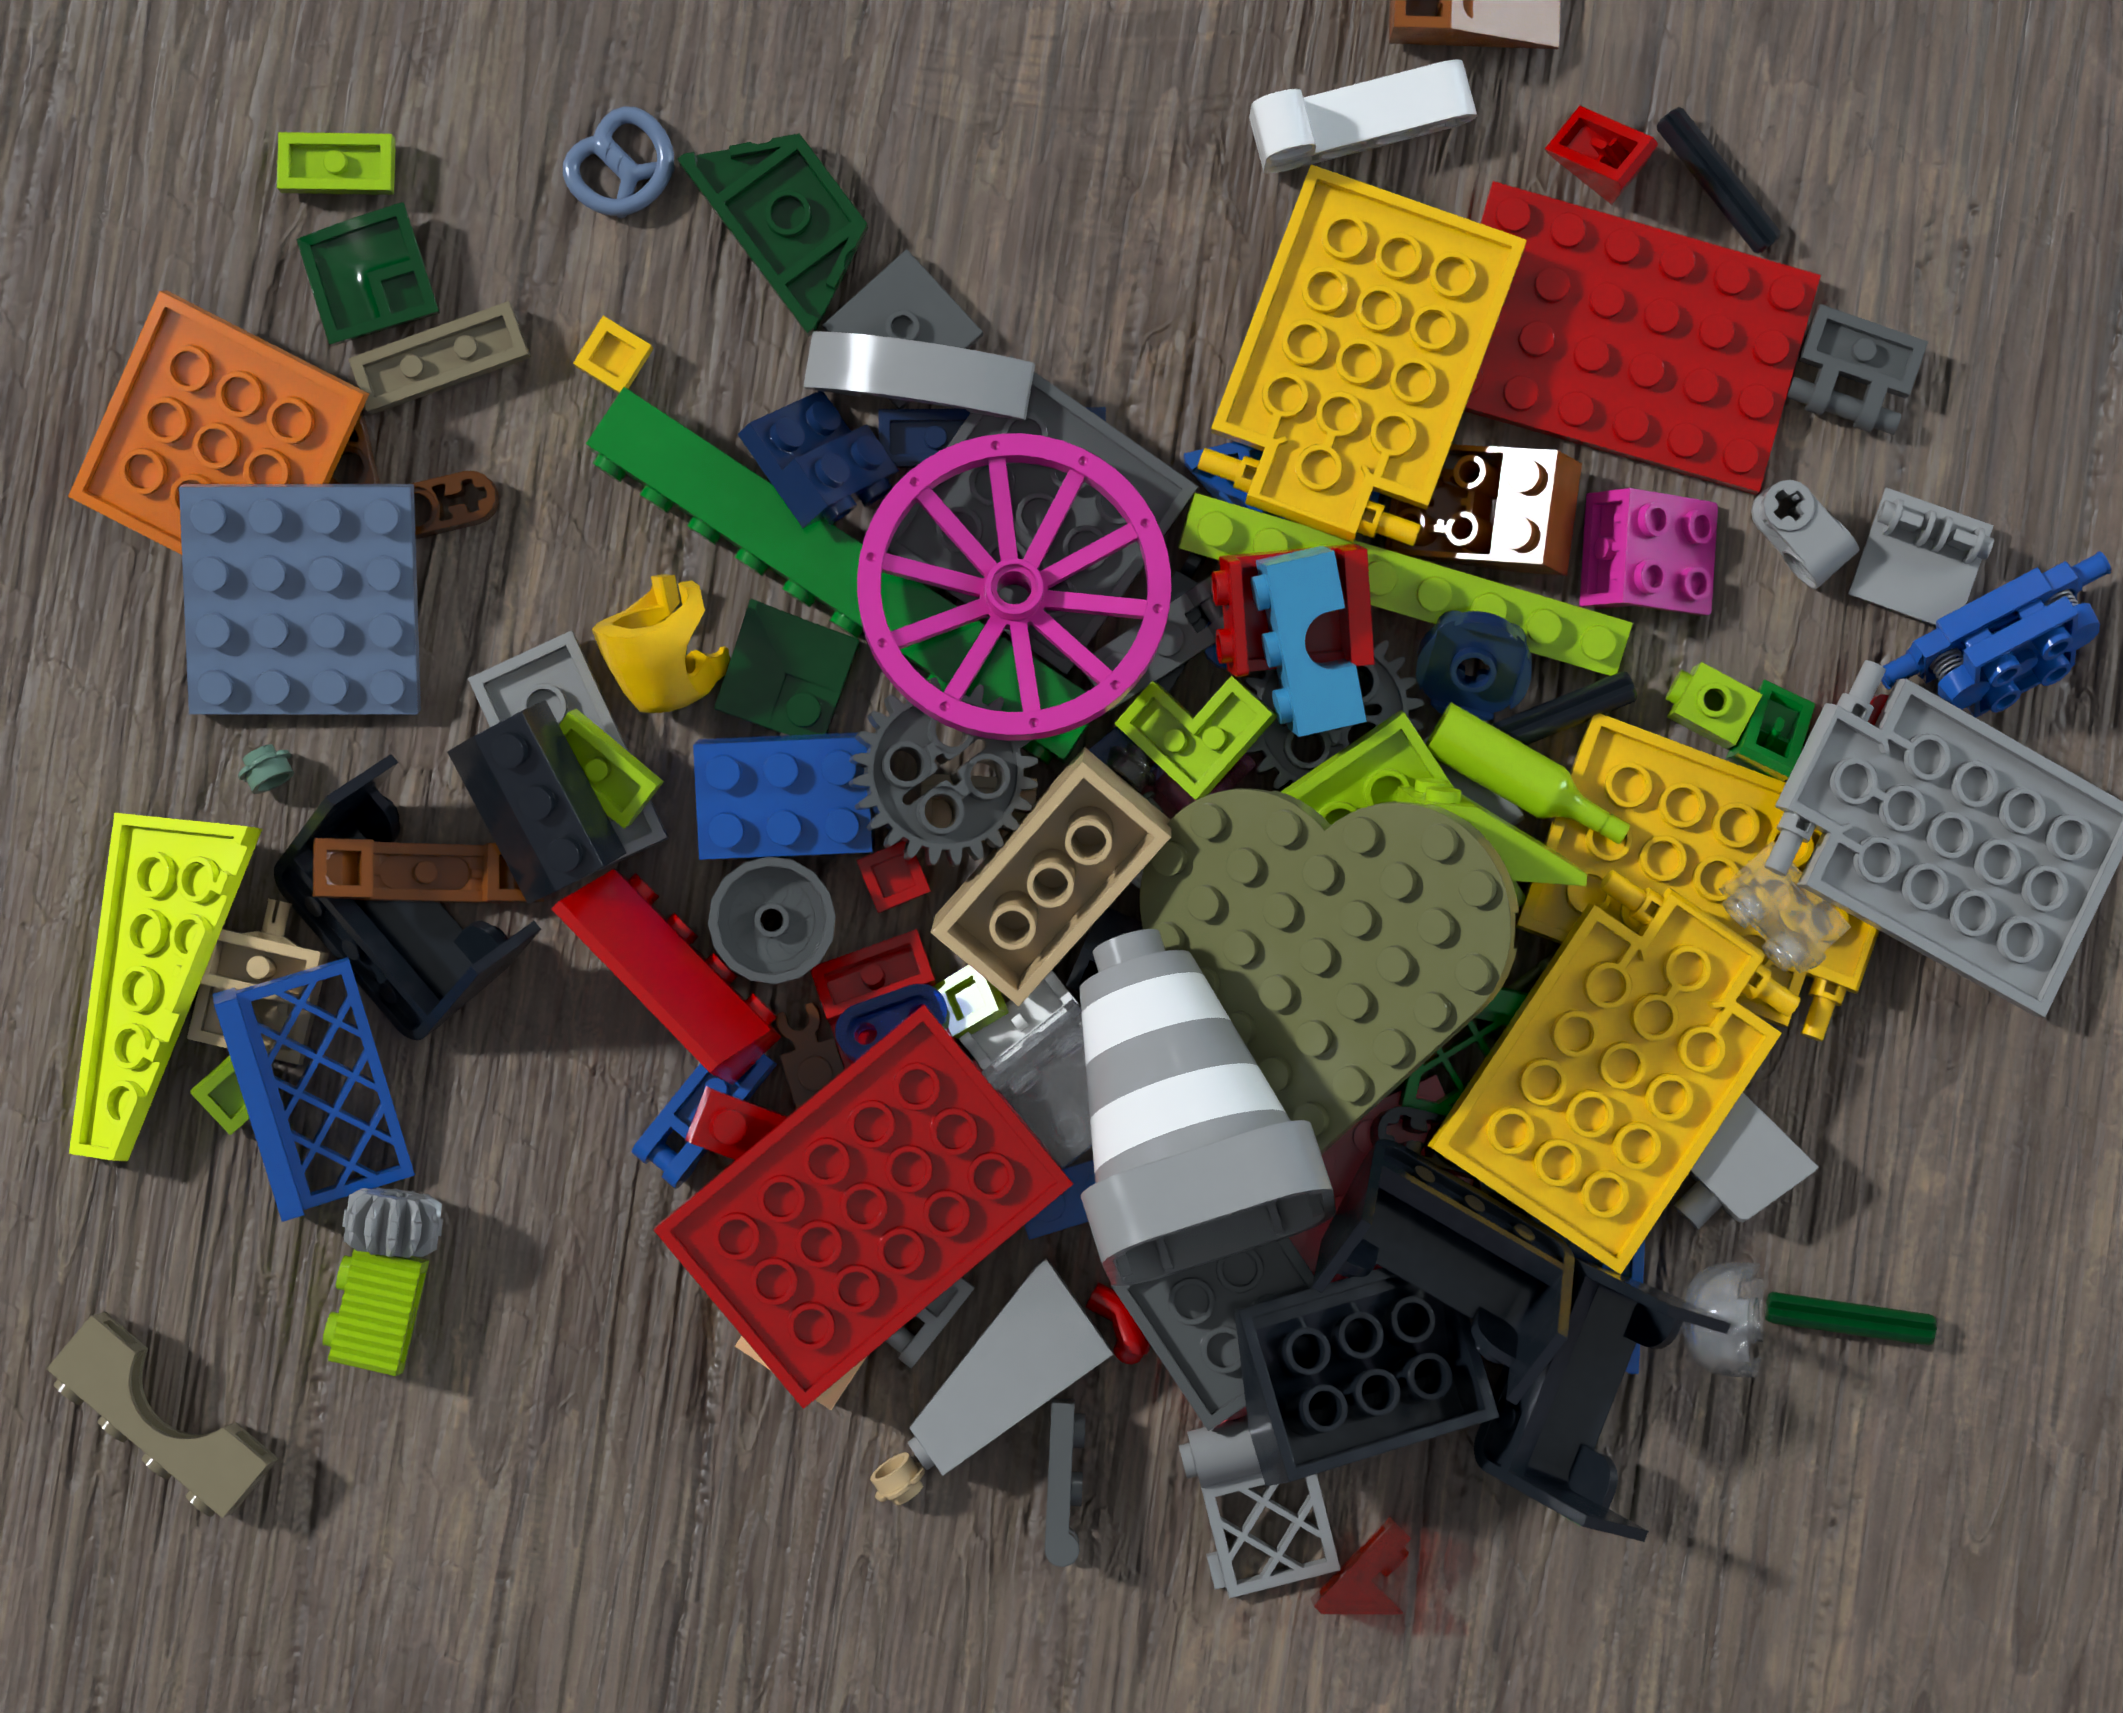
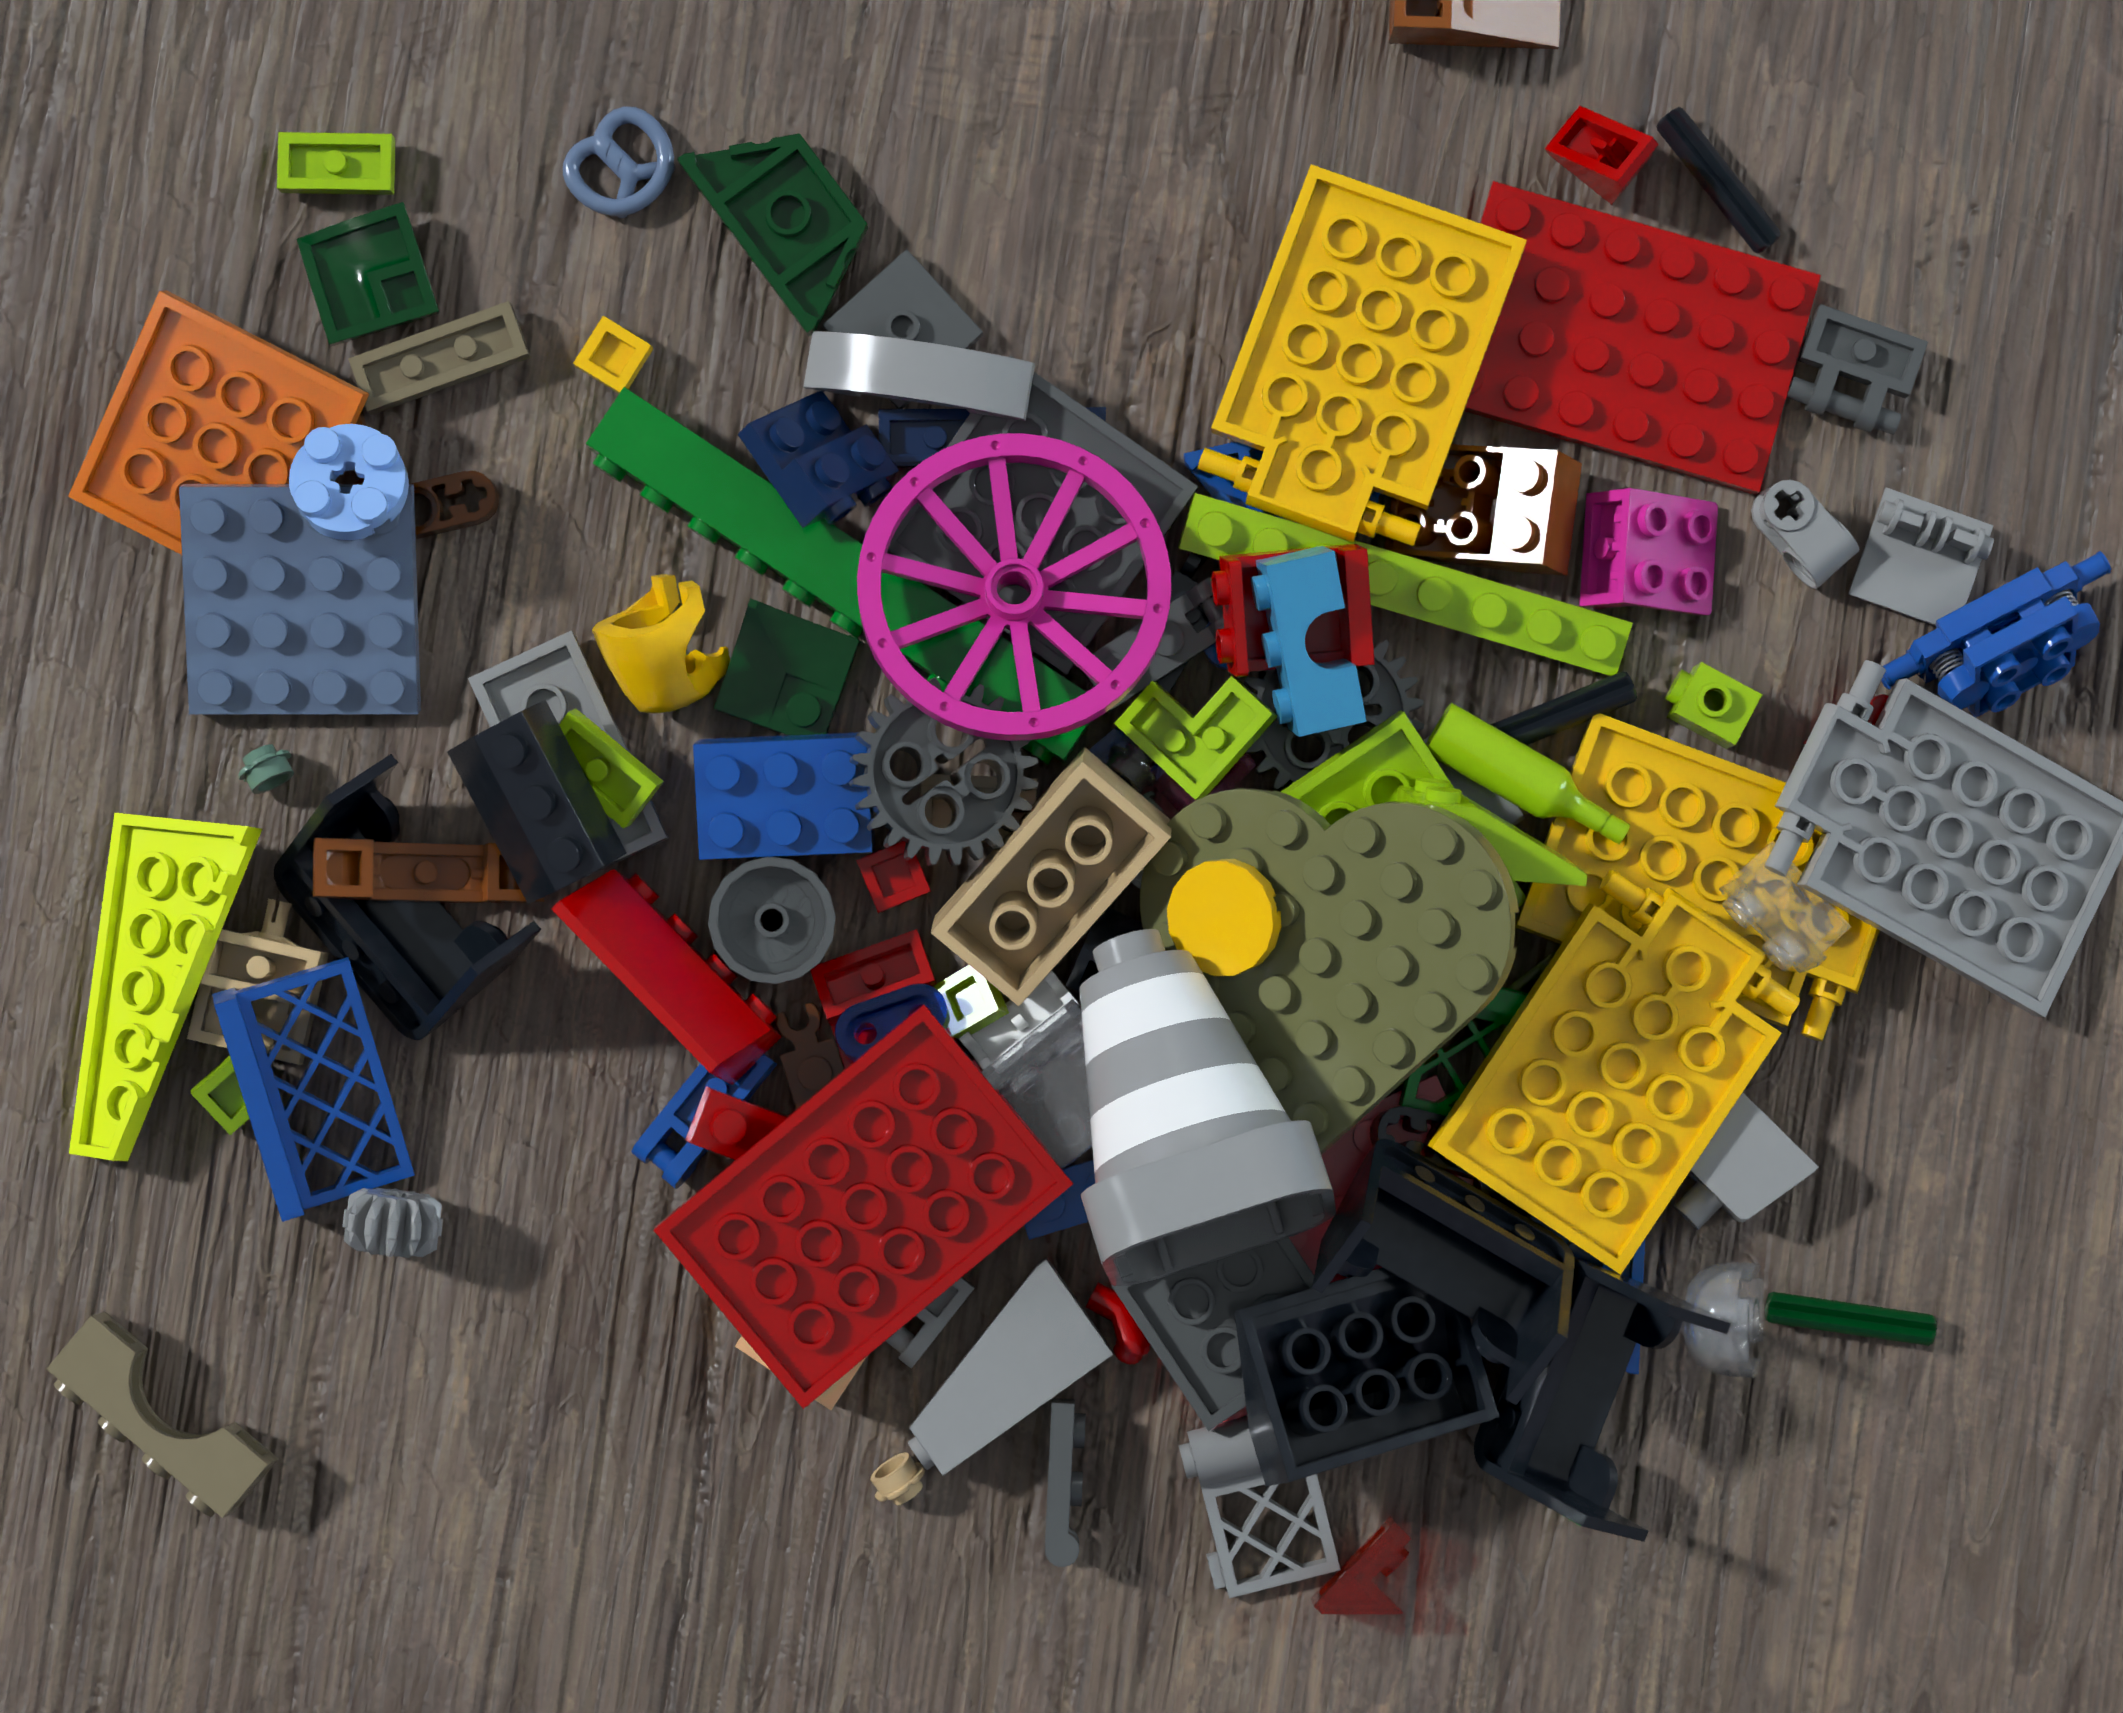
(367, 506): none -> light blue plate
(375, 1311): lime brick -> none
(1224, 916): none -> yellow tile
(1360, 116): white beam -> none
(1480, 636): dark blue plate -> none
(1773, 733): green slope -> none

